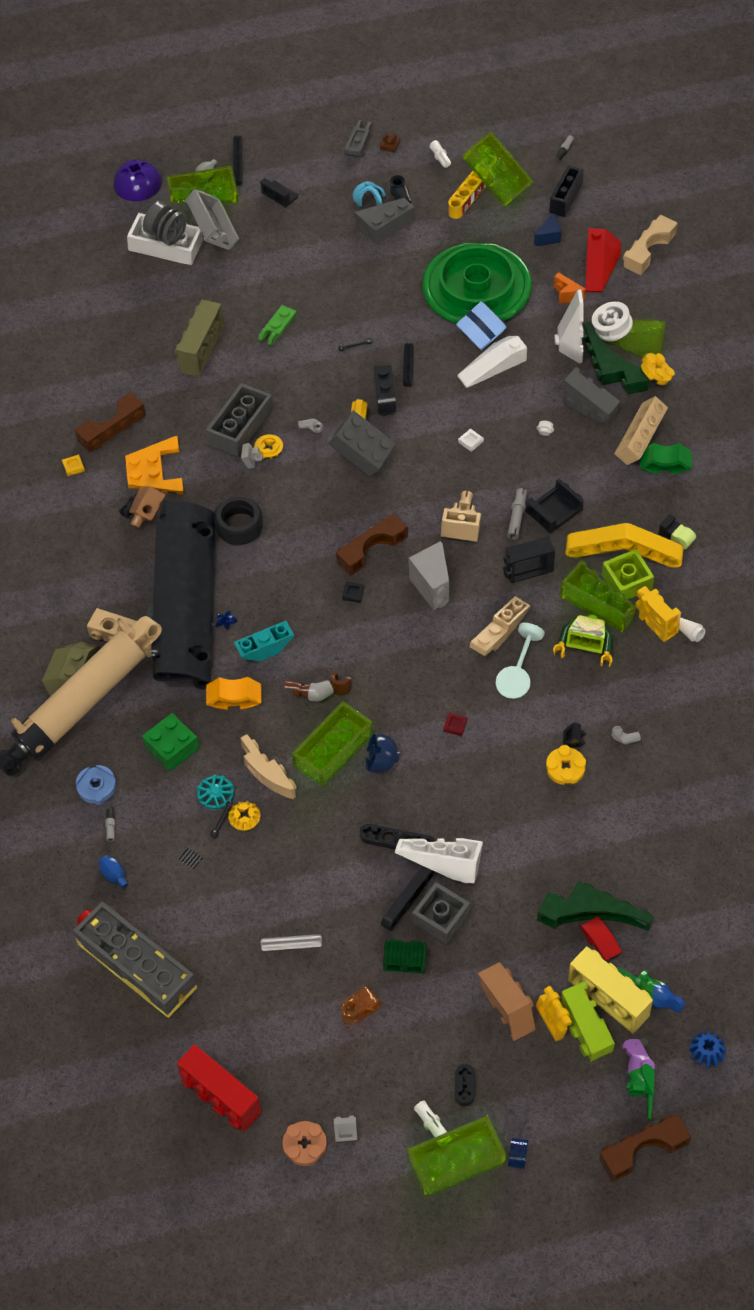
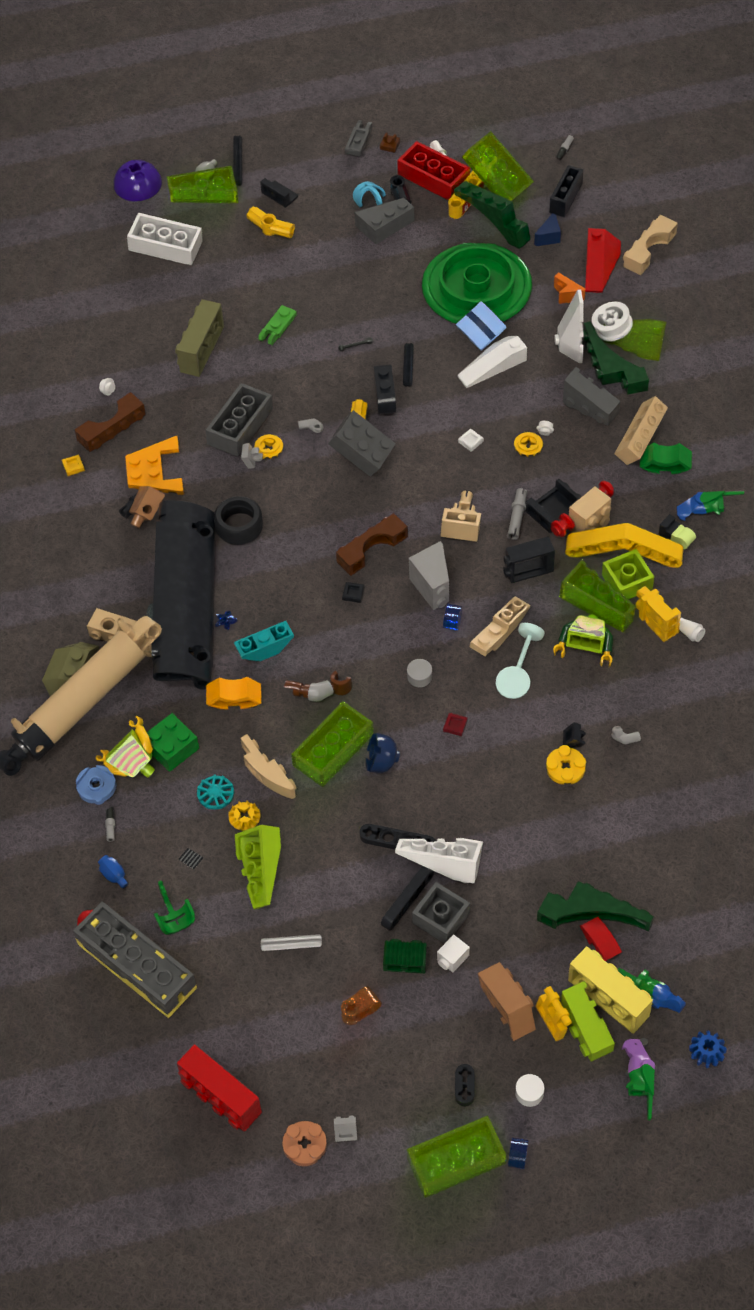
(107, 386): none -> white plate
(130, 753): none -> torso
(164, 223): dark grey wheel -> none
(184, 922): none -> green helmet
(212, 219): light grey door -> none
(214, 833): black hinge -> none
(260, 854): none -> lime wedge
(270, 224): none -> yellow piece
(419, 673): none -> light grey piece
(430, 1120): white pin -> none
(432, 170): none -> red brick
(452, 617): none -> clear blue piece
(452, 954): none -> white brick
(498, 211): none -> dark green arch
(529, 1090): none -> white piece
(535, 443): none -> yellow gear
(588, 512): none -> tan brick
(656, 368): yellow plate -> none
(668, 1134): reddish brown arch -> none
(704, 503): none -> animal

